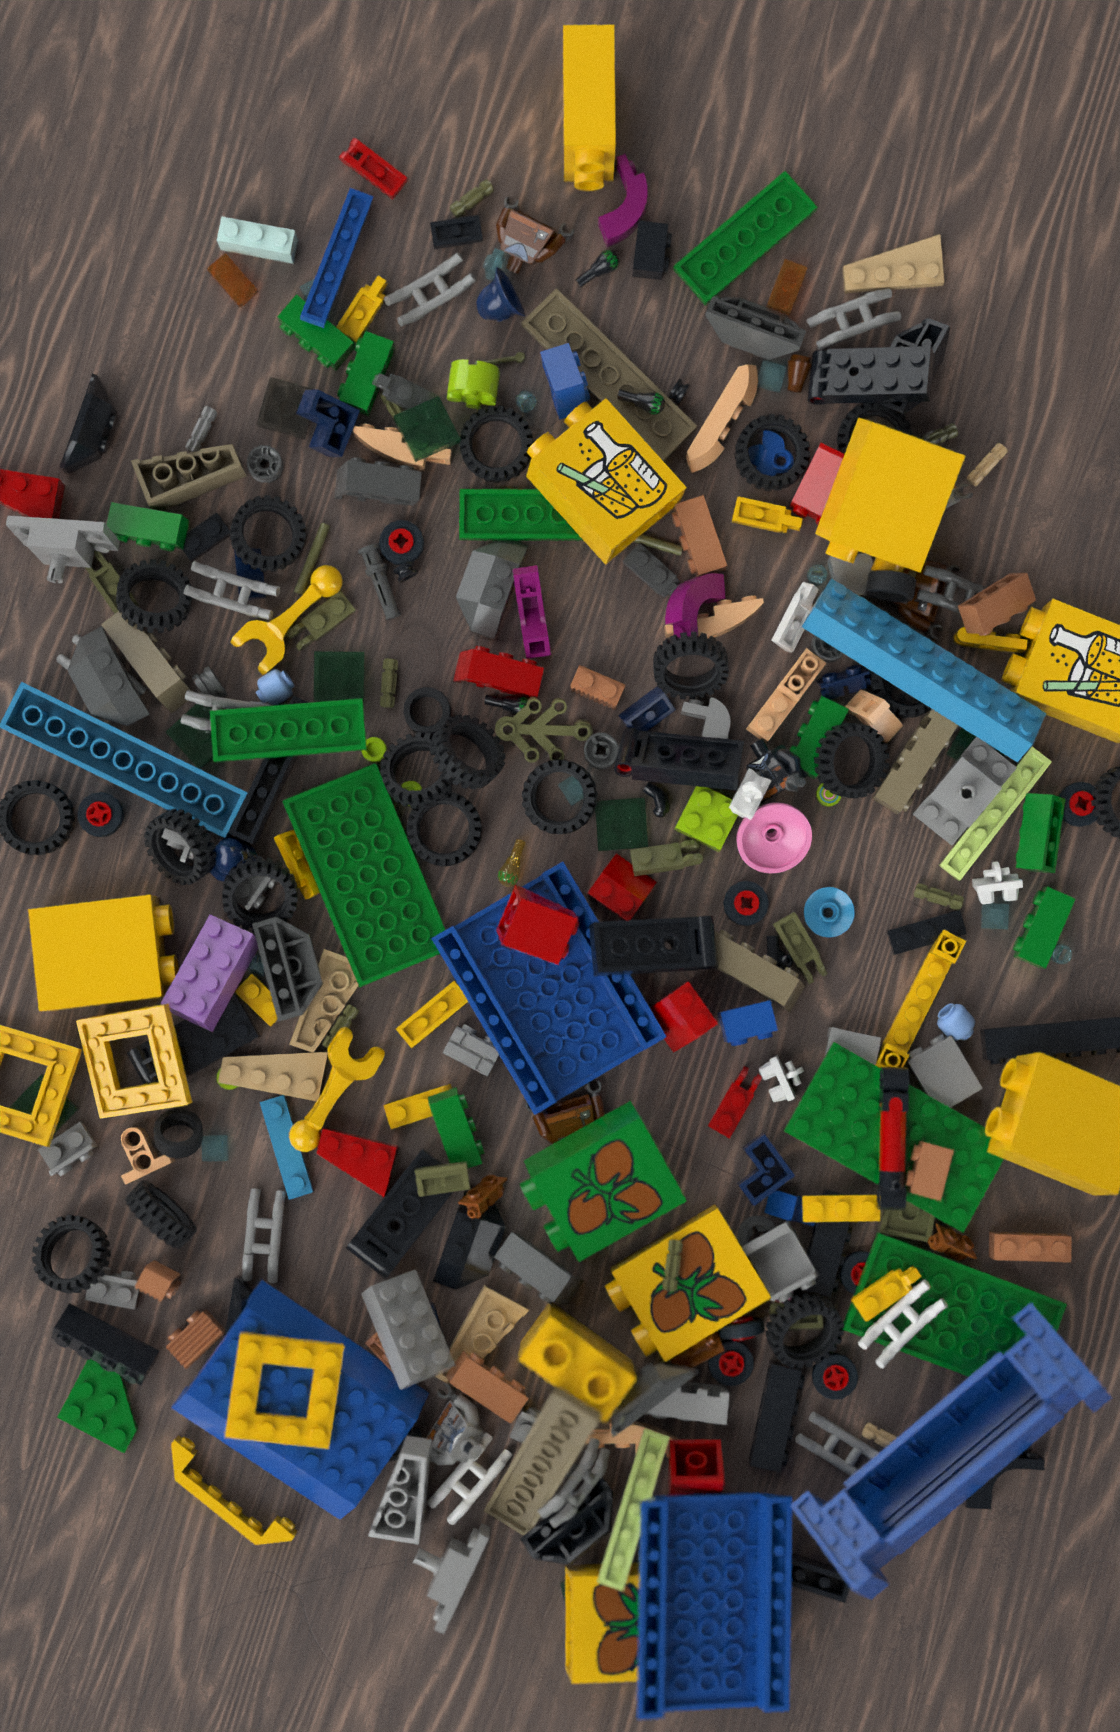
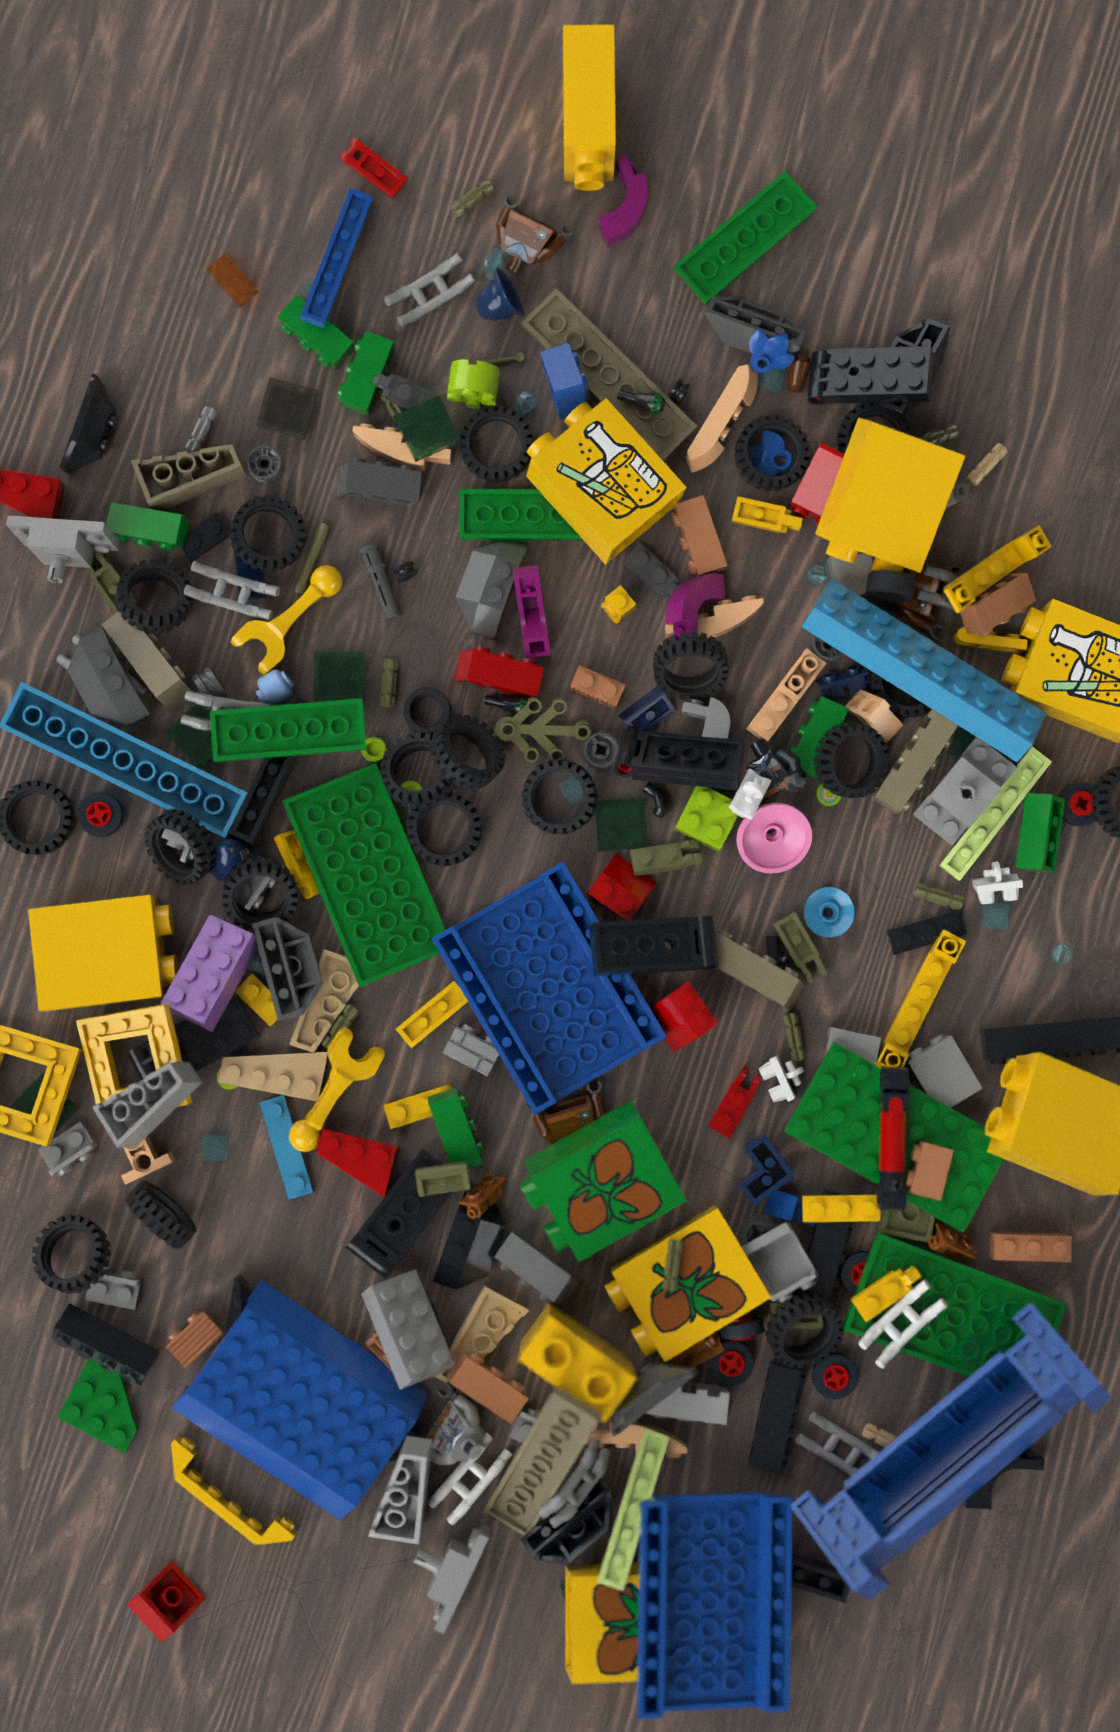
(145, 1104): none -> light grey wedge
(158, 1281): nougat brick -> none
(166, 1601): none -> red slope
(183, 1148): black tyre -> none
(257, 240): light aqua brick -> none
(274, 1224): light grey piece -> none
(284, 1429): yellow plate -> none
(323, 620): olive hinge -> none
(333, 420): dark blue brick -> none
(363, 309): yellow hinge -> none
(401, 551): black wheel -> none
(456, 232): black plate -> none
(510, 871): clear yellow piece -> none
(536, 925): red slope -> none
(604, 264): black piece -> none
(618, 604): none -> yellow brick
(650, 250): black brick -> none
(659, 544): olive bar -> none
(695, 1467): red slope -> none
(739, 909): black wheel -> none
(747, 1022): blue brick -> none
(771, 350): none -> blue plate
(786, 287): clear orange plate -> none
(790, 627): white hinge -> none
(794, 1037): none -> olive axle
(847, 331): light grey piece -> none
(901, 268): tan wing -> none
(956, 1022): light blue head -> none
(993, 568): none -> yellow slope
(1043, 927): green brick -> none

